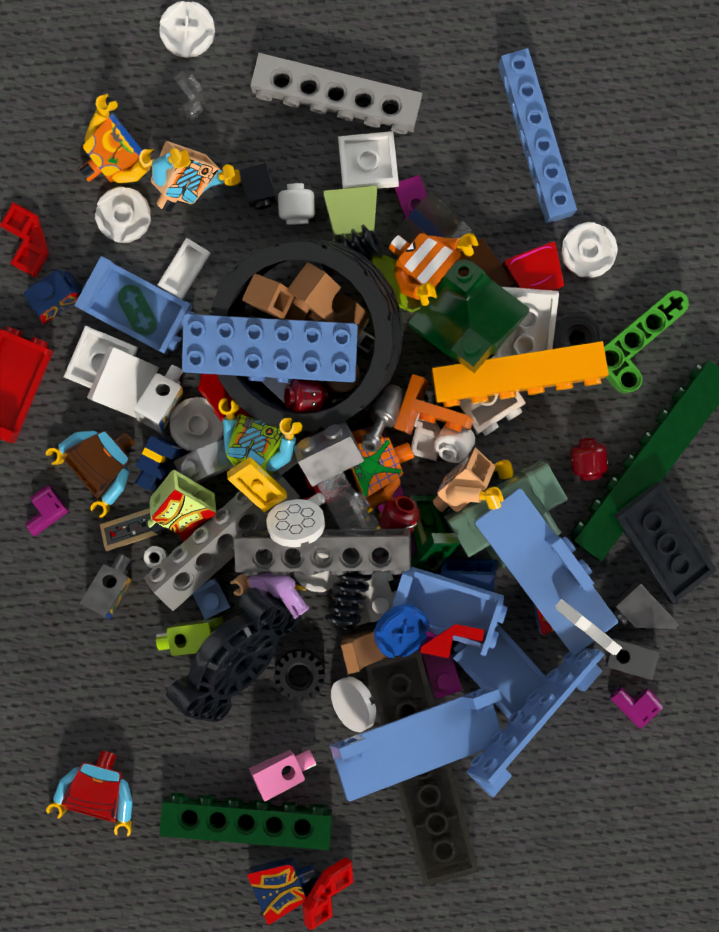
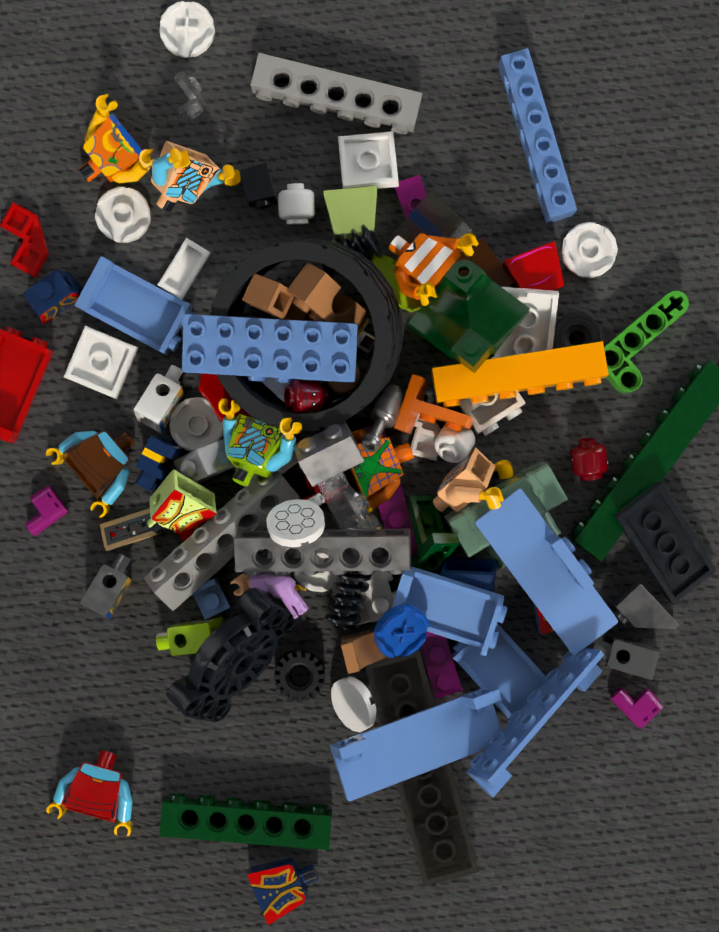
(121, 381): white tile -> none
(132, 314): clear green beam -> none
(148, 556): white pin -> none
(256, 484): yellow plate -> none
(268, 773): bright pink torso -> none
(318, 904): red tile -> none
(399, 513): dark red head -> none
(442, 643): red slope -> none
(588, 627): white tile -> none

